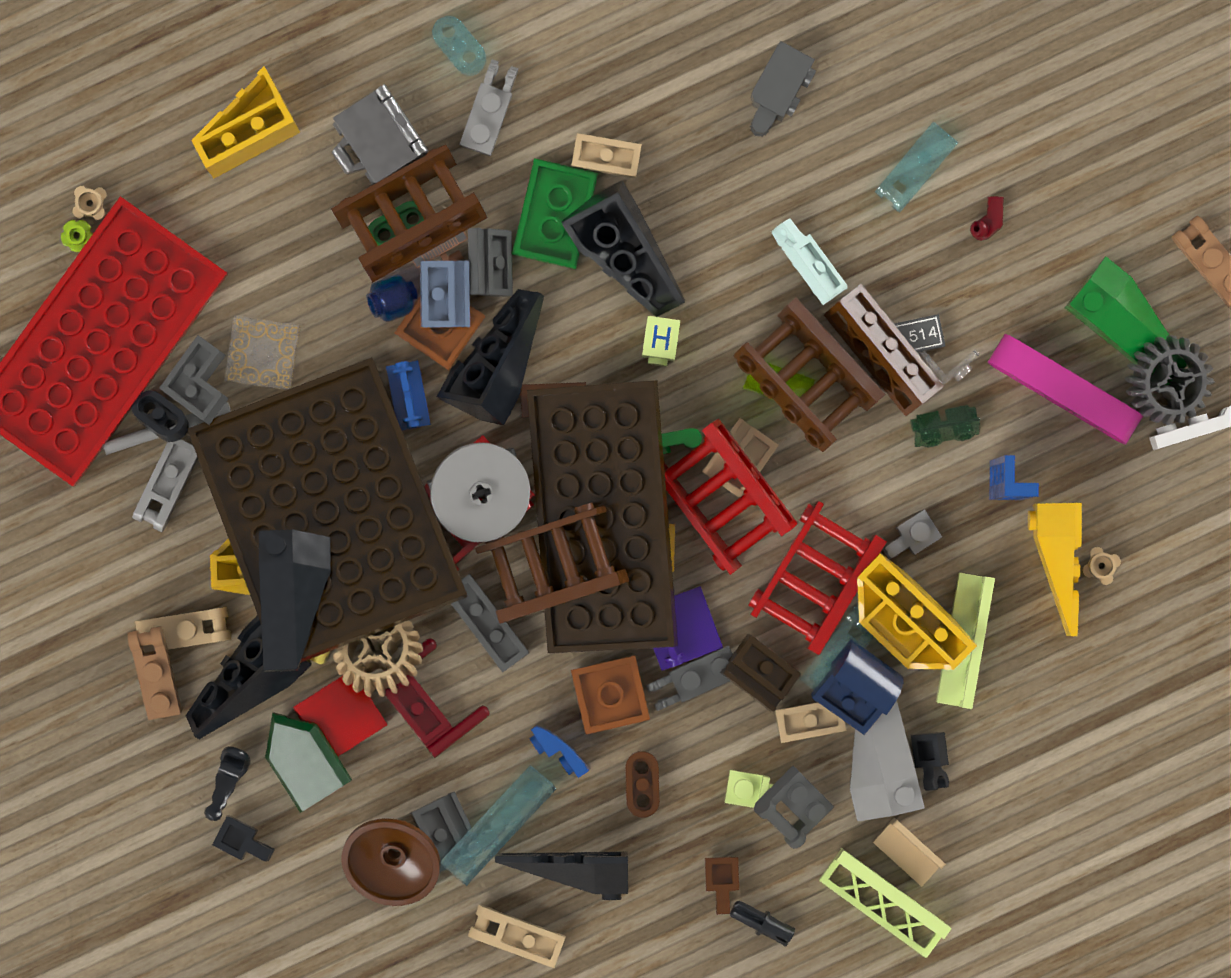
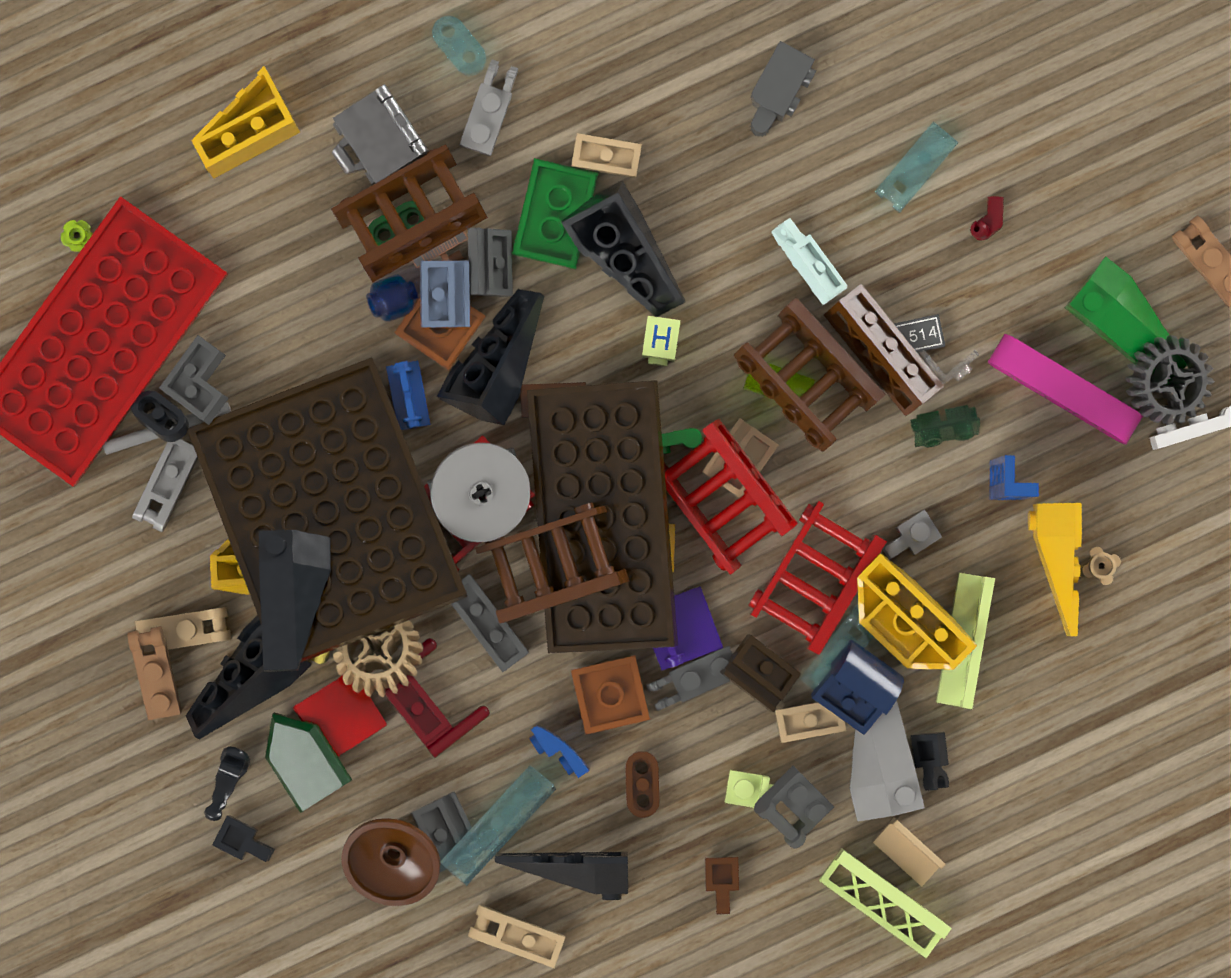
(81, 208): tan plate -> none
(262, 353): clear plate -> none
(762, 923): black axle -> none

